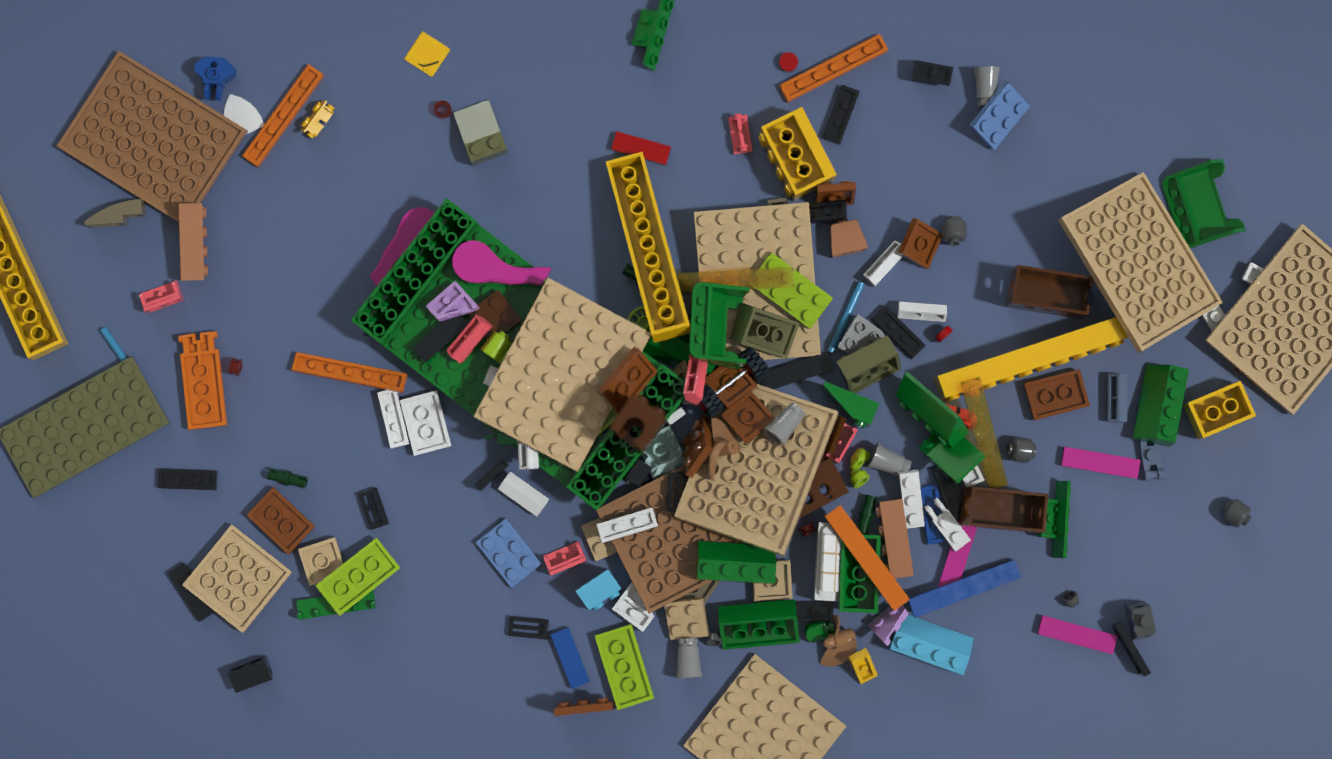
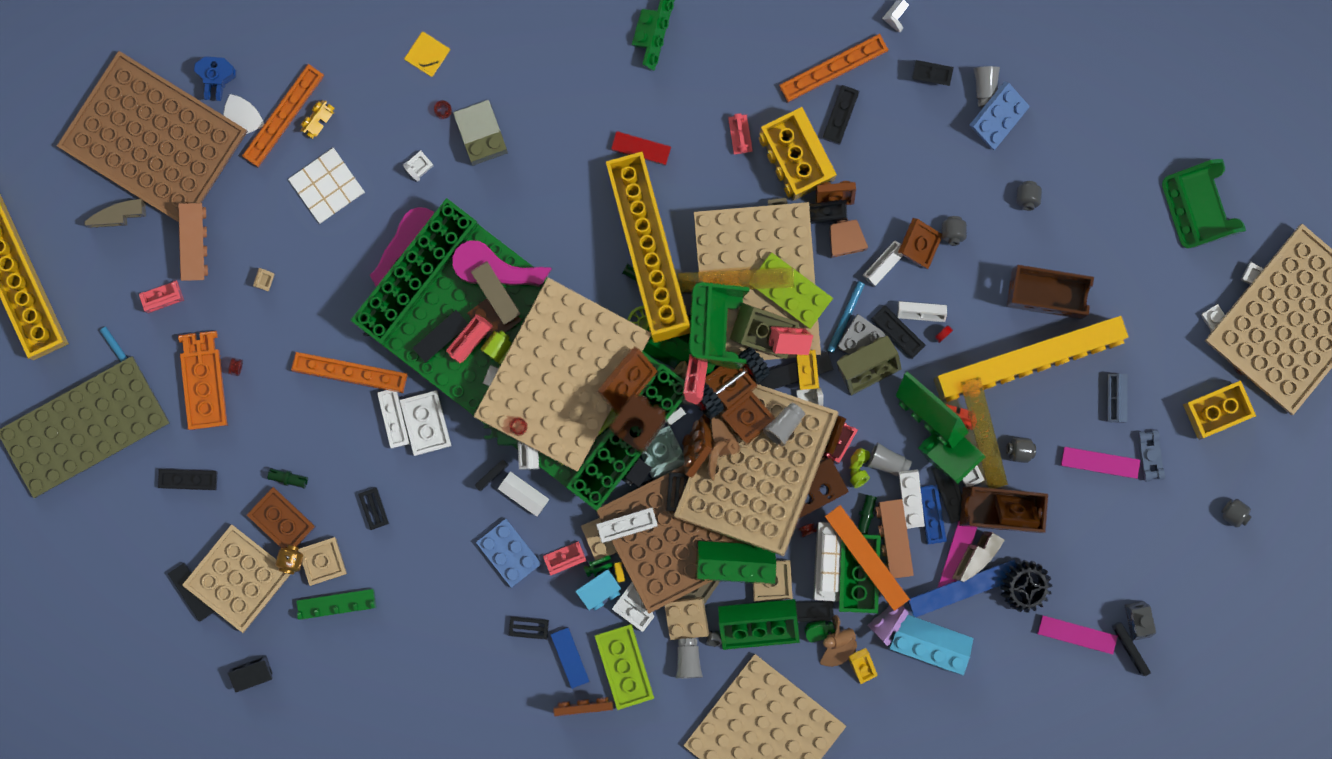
(263, 279): none -> tan slope
(289, 560): none -> pearl gold head
(326, 185): none -> white piece
(357, 577): lime plate -> none
(418, 166): none -> white tile
(452, 303): lavender wing -> none
(495, 292): none -> dark tan slope
(523, 422): none -> clear red bush
(590, 569): none -> green arm
(619, 572): none -> yellow tile
(788, 62): red tile -> none
(790, 340): none -> coral hinge
(807, 371): none -> yellow plate
(811, 395): none -> white tile
(854, 406): green slope -> none
(894, 13): none -> white tile
(948, 526): white hinge -> none
(978, 556): none -> slope
(1016, 511): none -> reddish brown plate
(1023, 570): none -> black gear
(1029, 195): none -> dark grey head
(1056, 394): dark orange plate -> none
(1058, 518): green bracket -> none
(1070, 599): dark grey hinge -> none
(1140, 262): tan plate -> none
(1160, 404): green slope -> none

